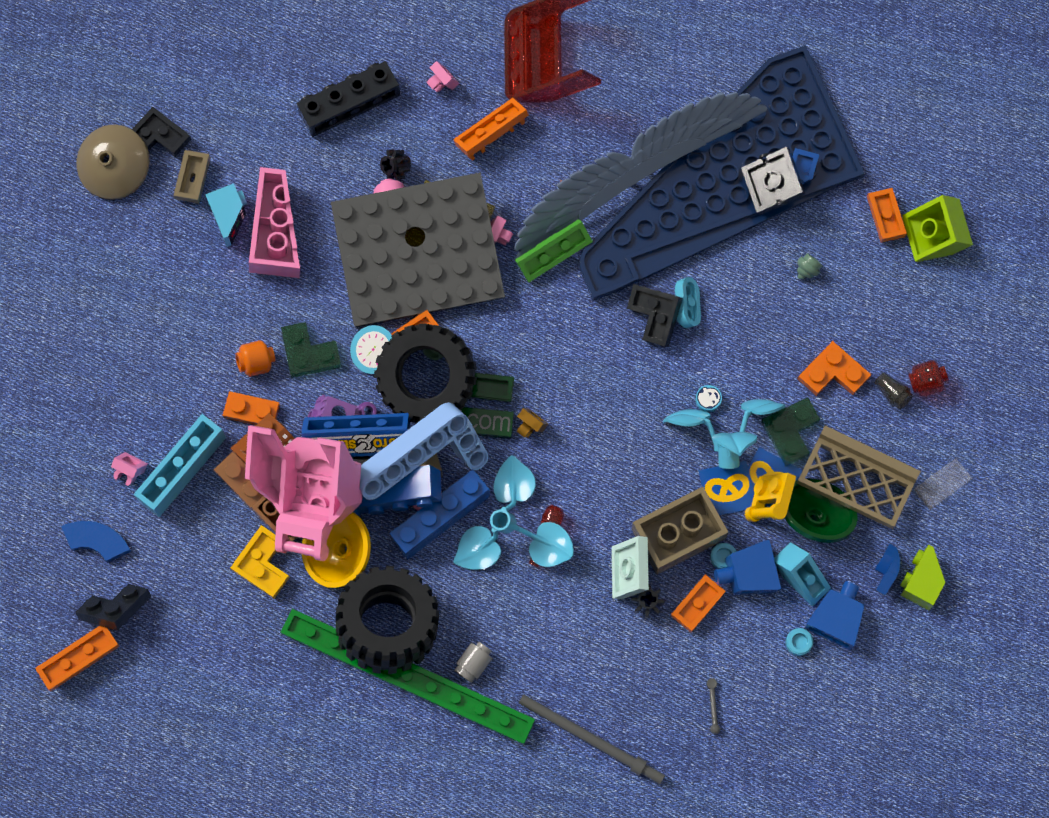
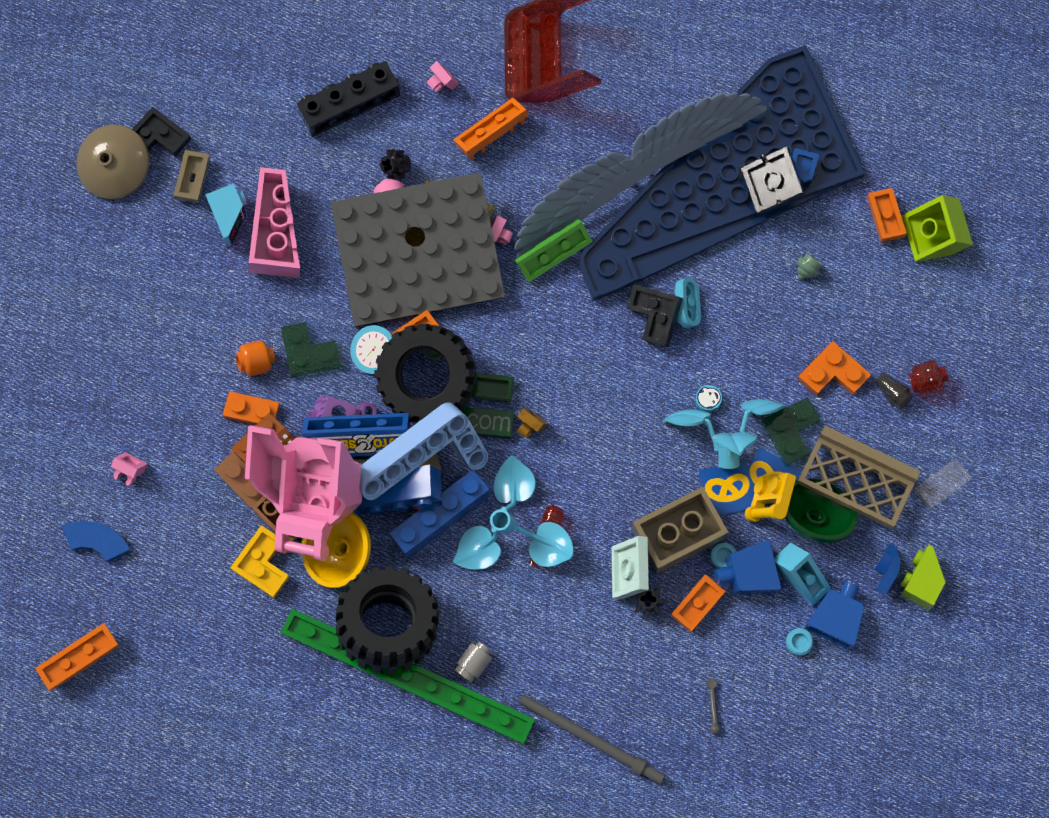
(114, 612): black plate -> none
(180, 465): medium azure brick -> none

